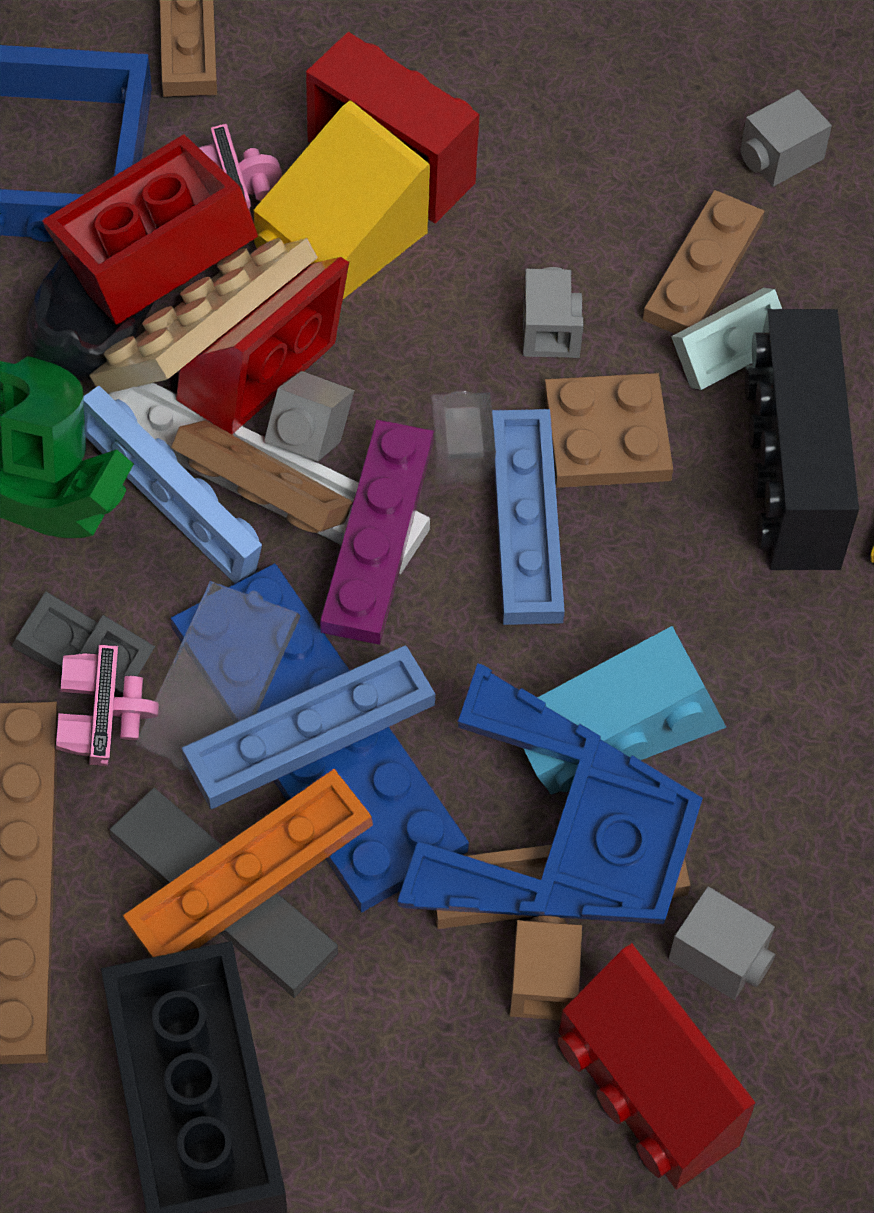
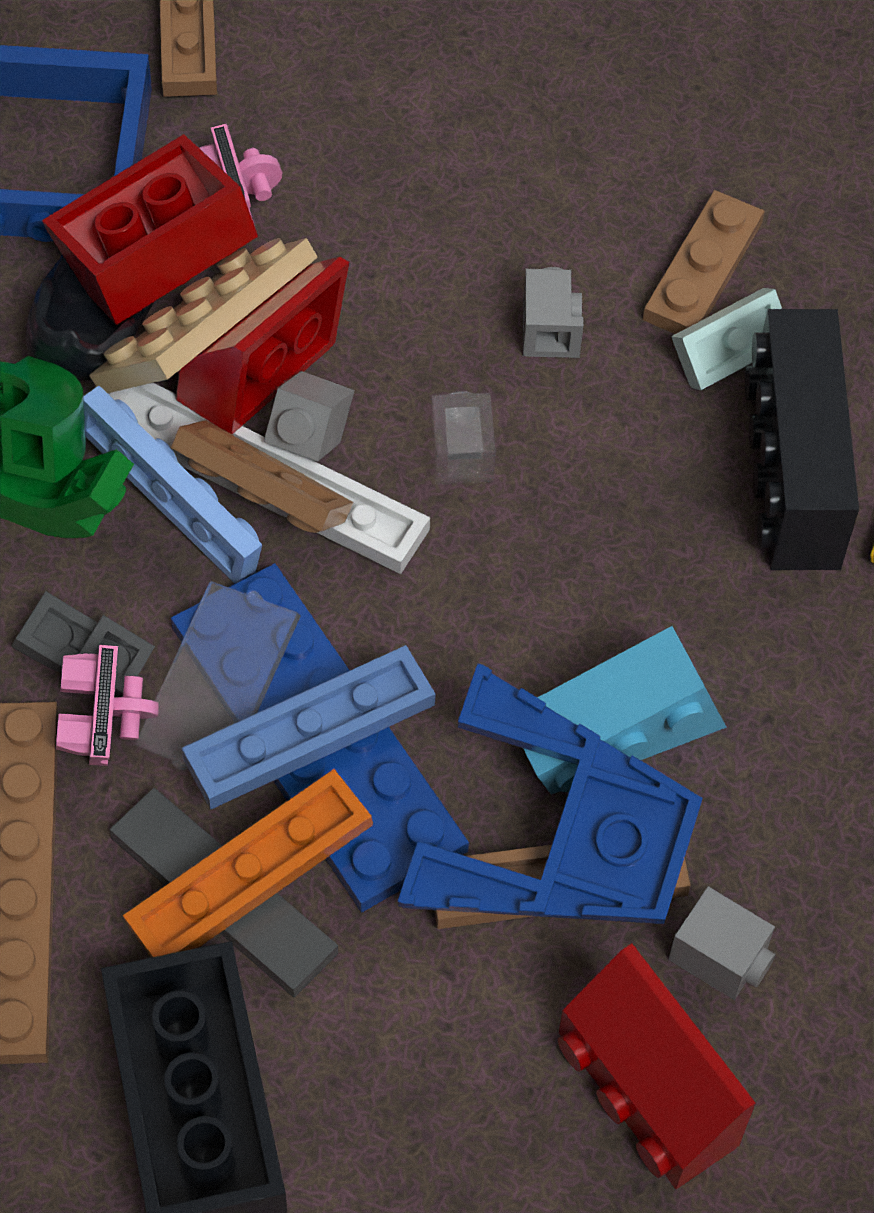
(351, 196): yellow slope -> none
(377, 532): magenta plate -> none
(407, 105): red brick -> none
(527, 518): medium blue plate -> none
(545, 967): medium nougat brick -> none
(608, 430): medium nougat plate -> none
(785, 138): light grey brick -> none

